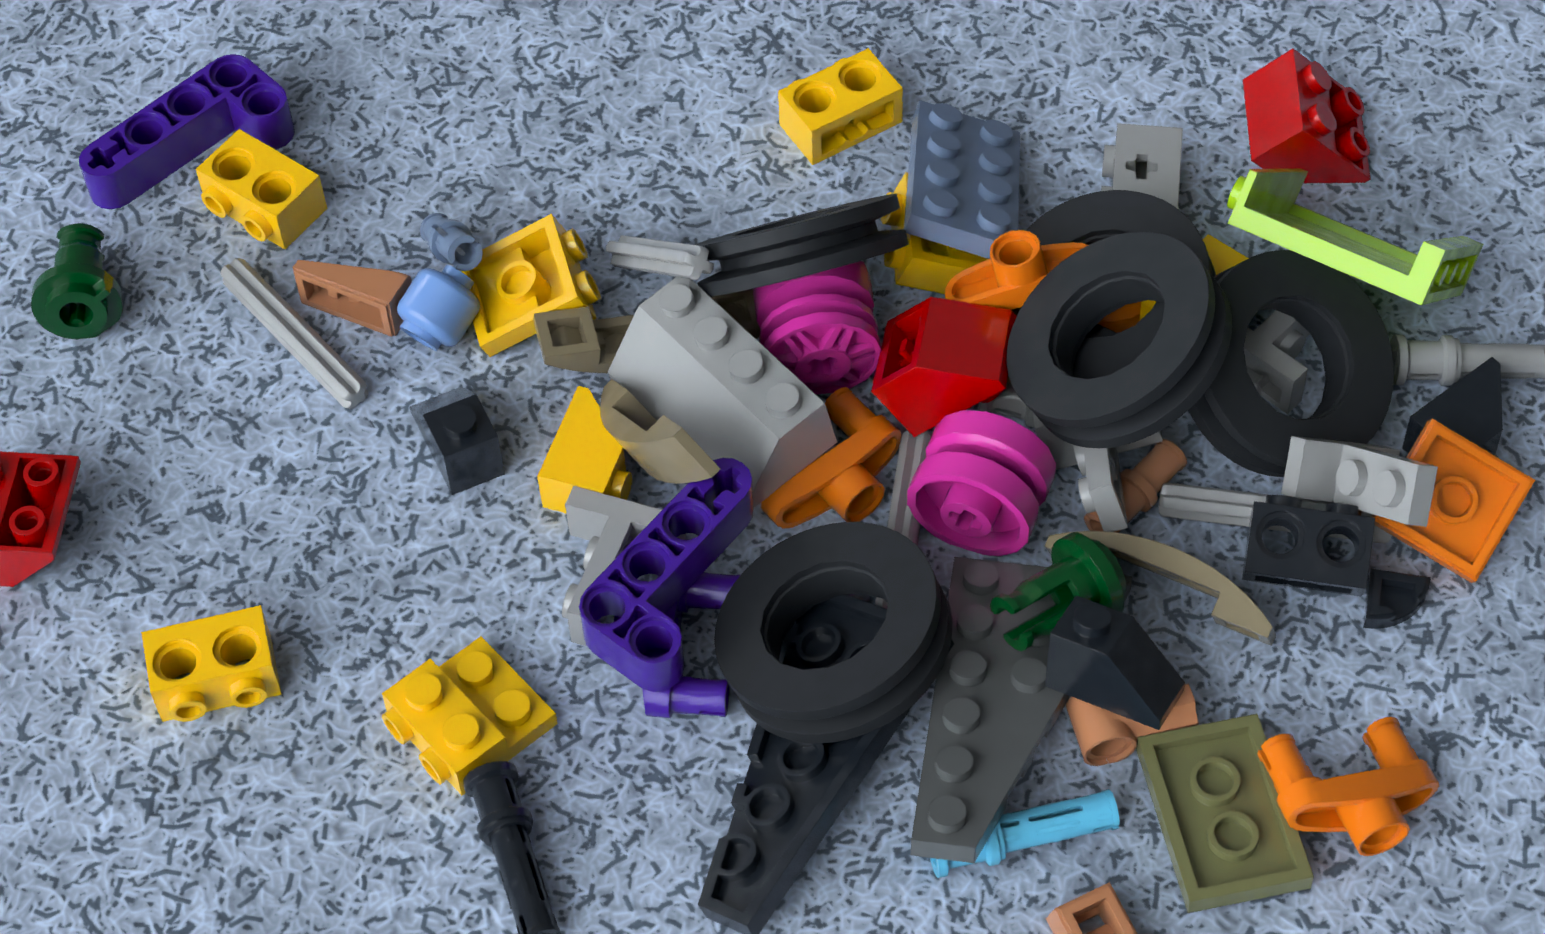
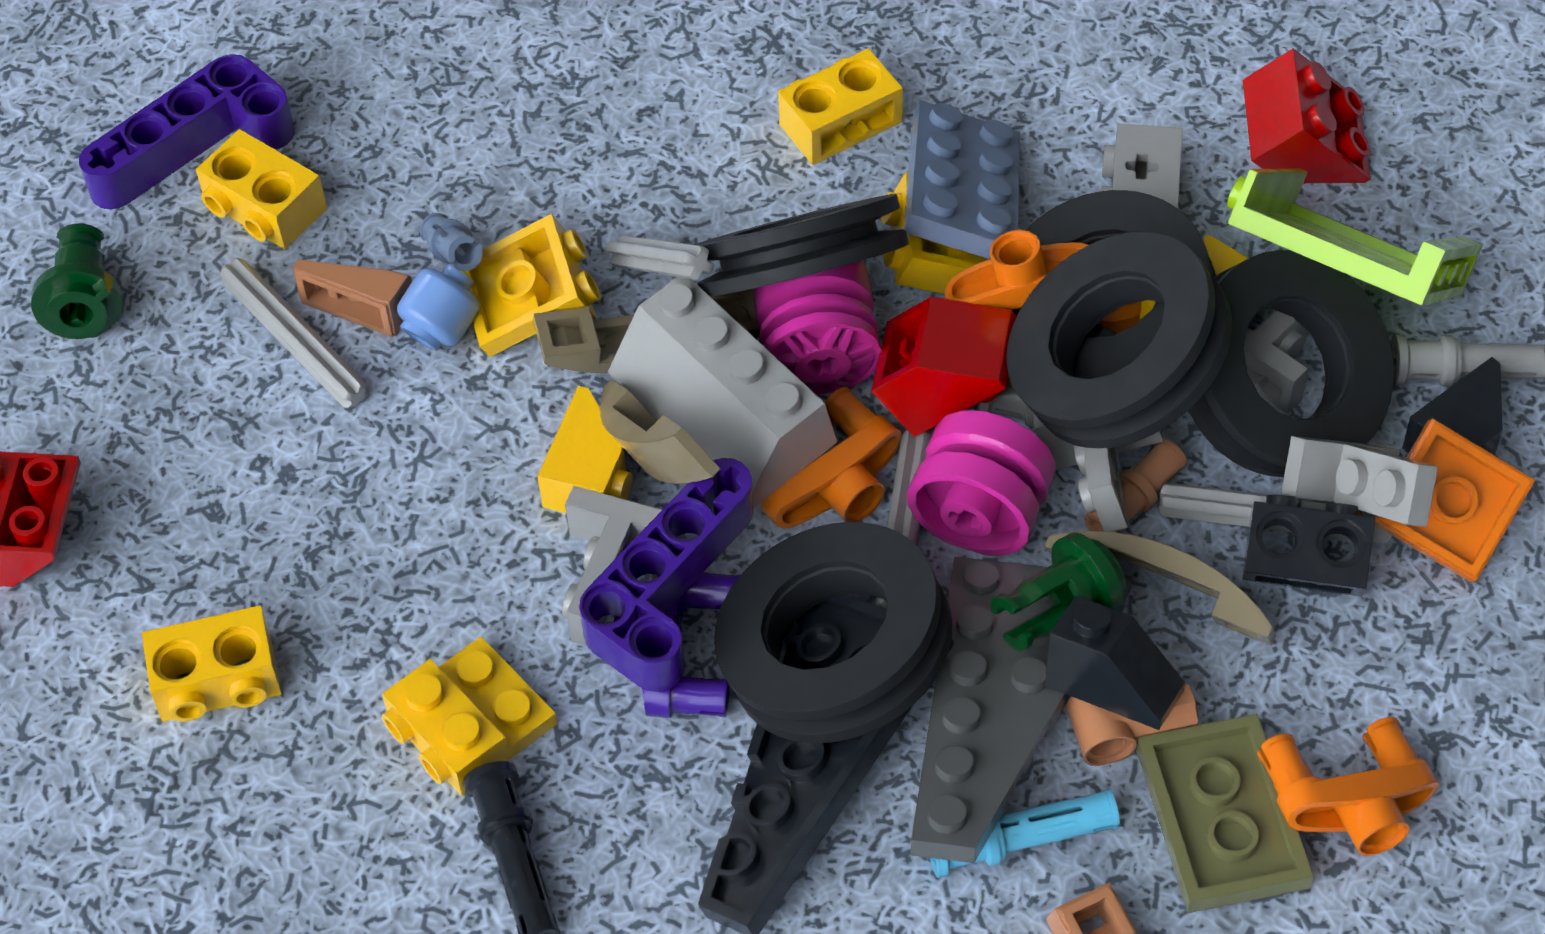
(460, 438): black slope -> none
(1393, 597): black tile -> none

